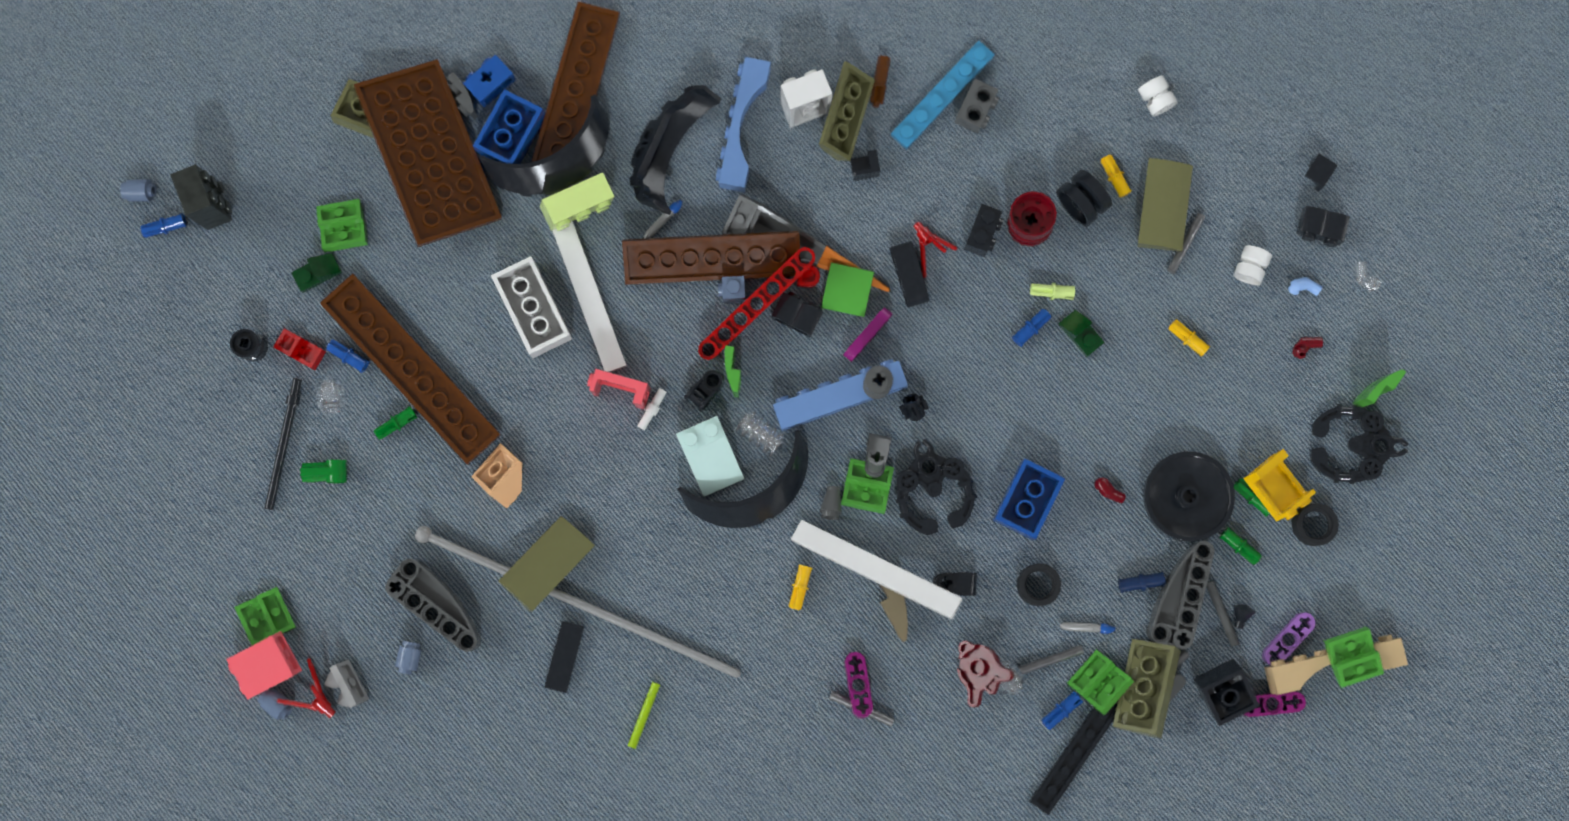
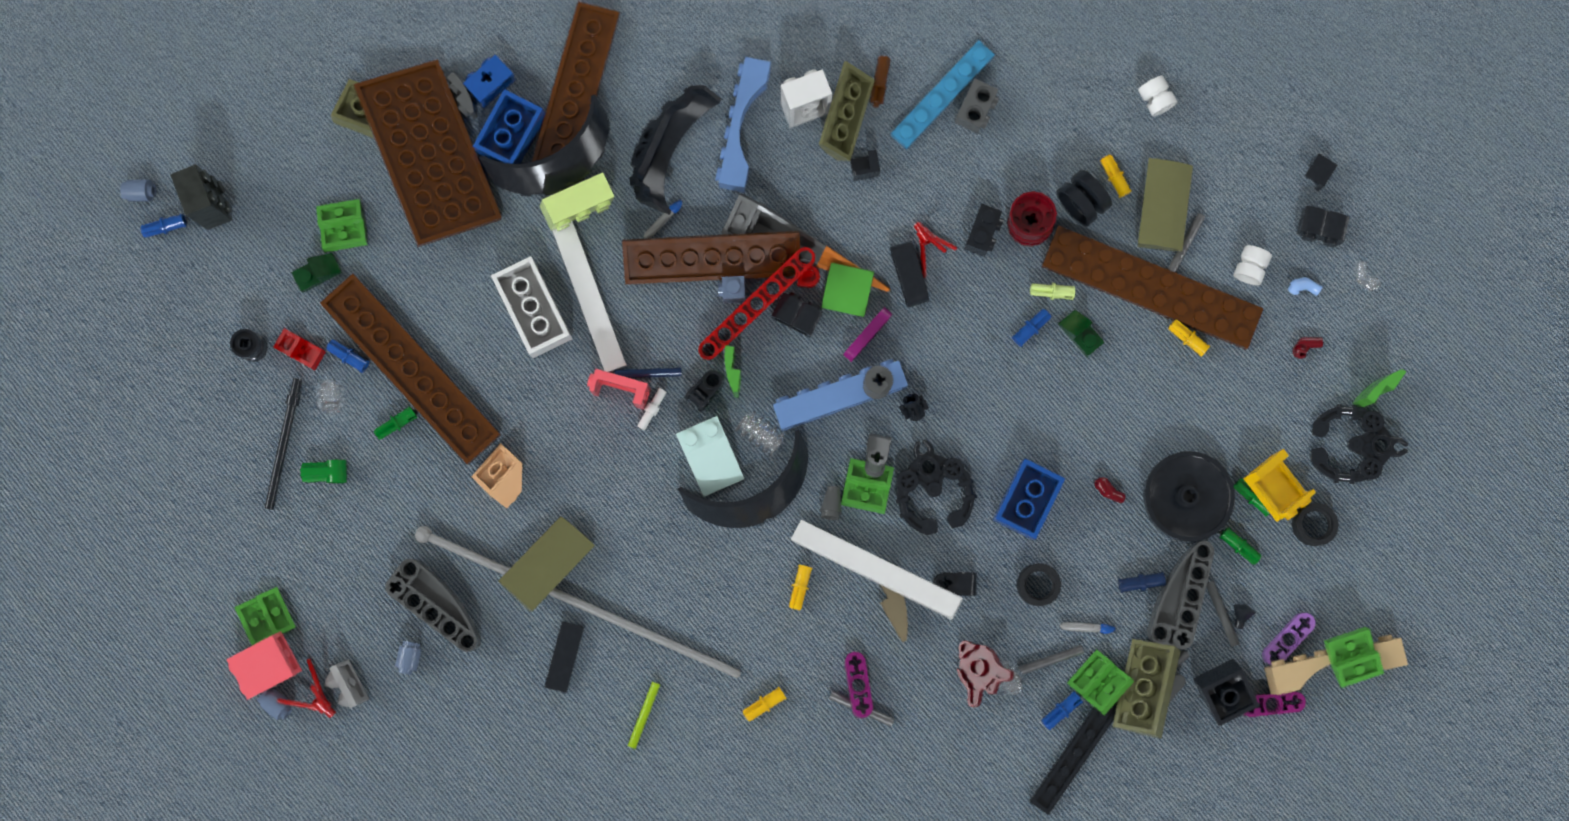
(646, 373): none -> dark blue bar
(764, 704): none -> yellow axle
(1152, 287): none -> reddish brown plate

